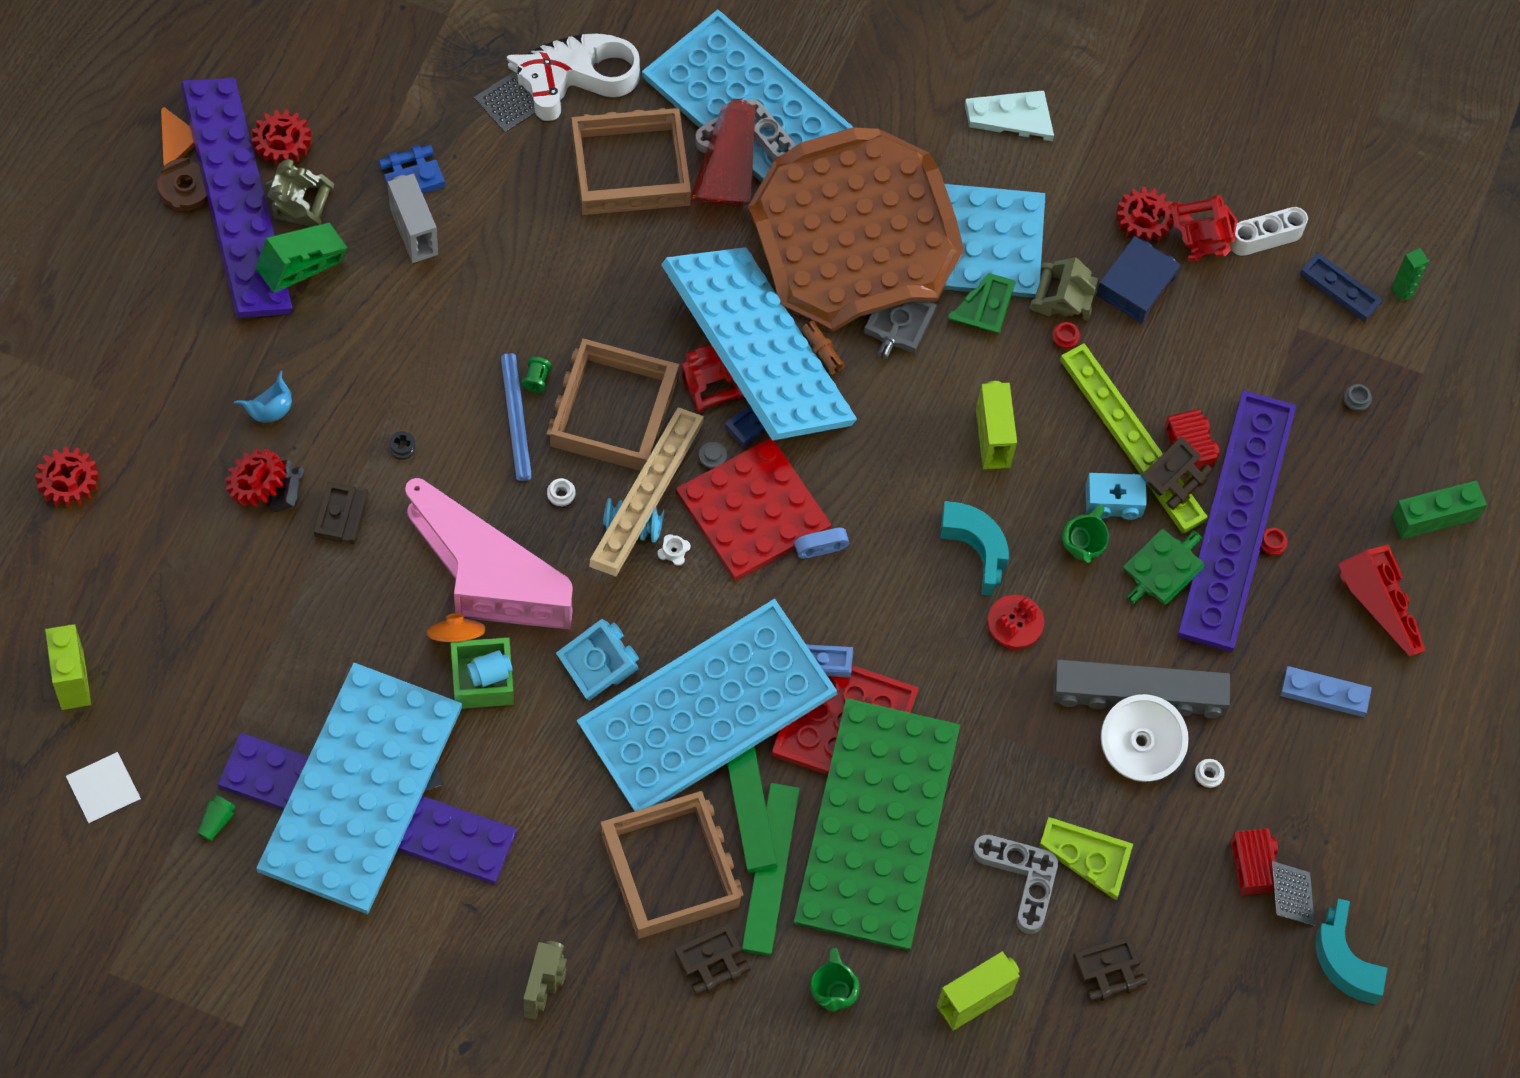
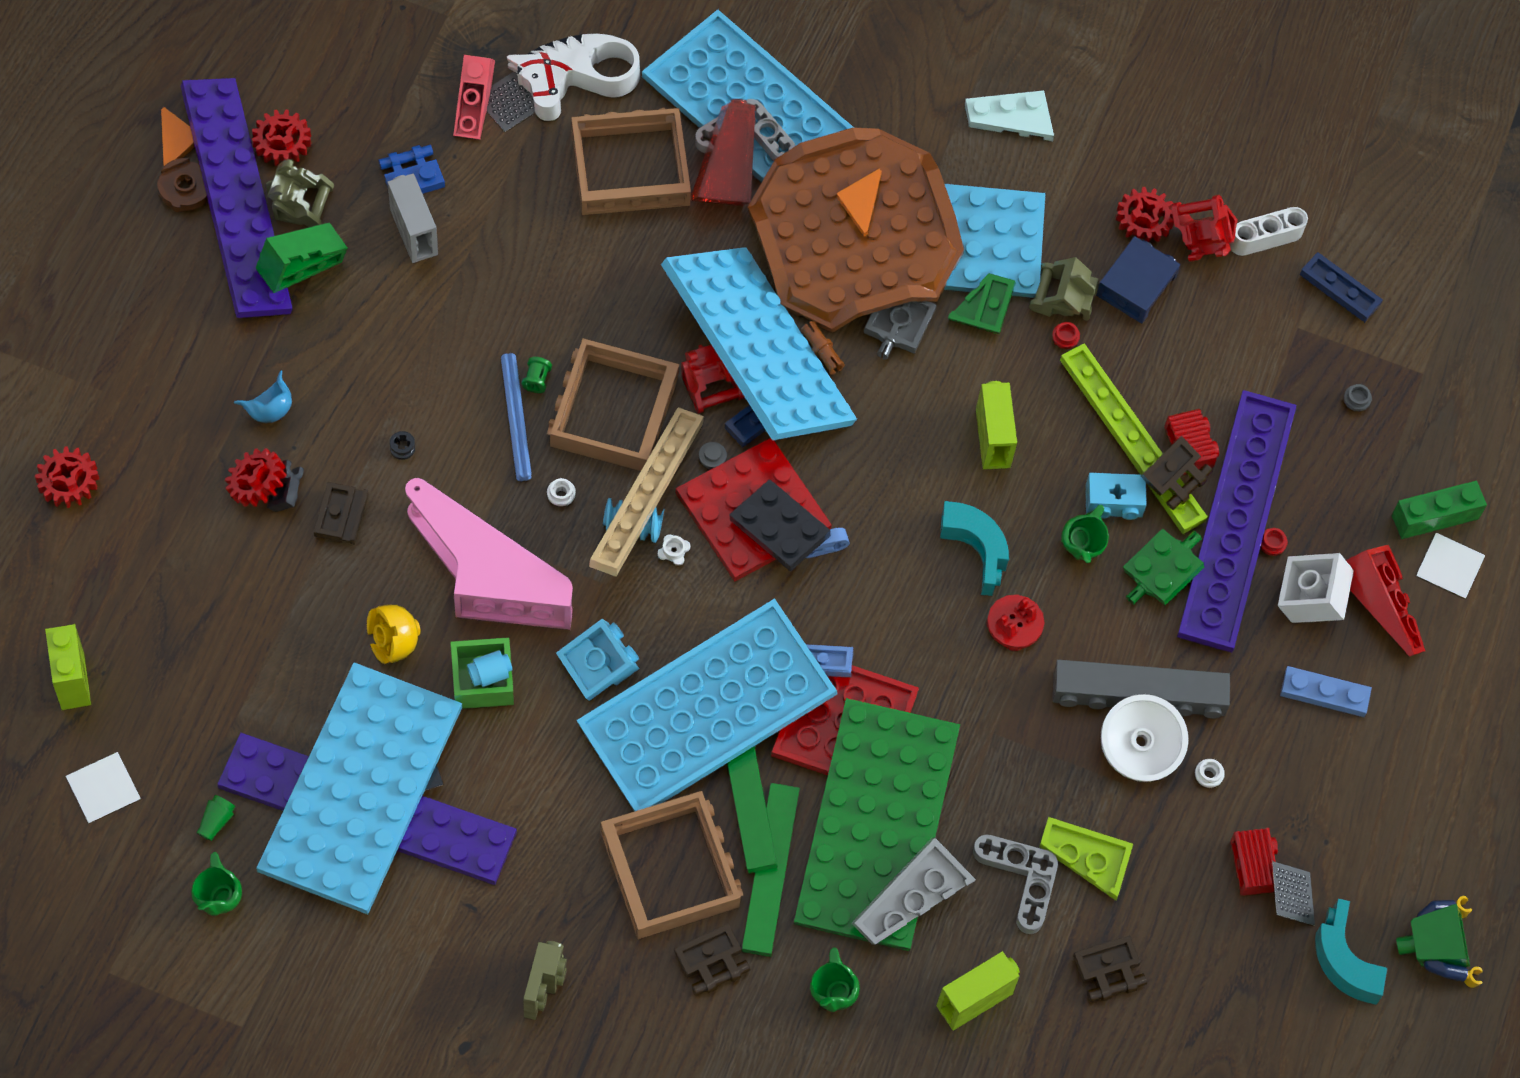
(216, 889): none -> green hair
(393, 632): none -> yellow cylinder
(455, 629): orange dish -> none
(473, 96): none -> coral slope
(780, 525): none -> black plate
(860, 200): none -> orange tile
(920, 885): none -> light grey wing
(1315, 588): none -> white brick
(1409, 274): green piece -> none
(1441, 941): none -> green torso
(1450, 565): none -> white sticker

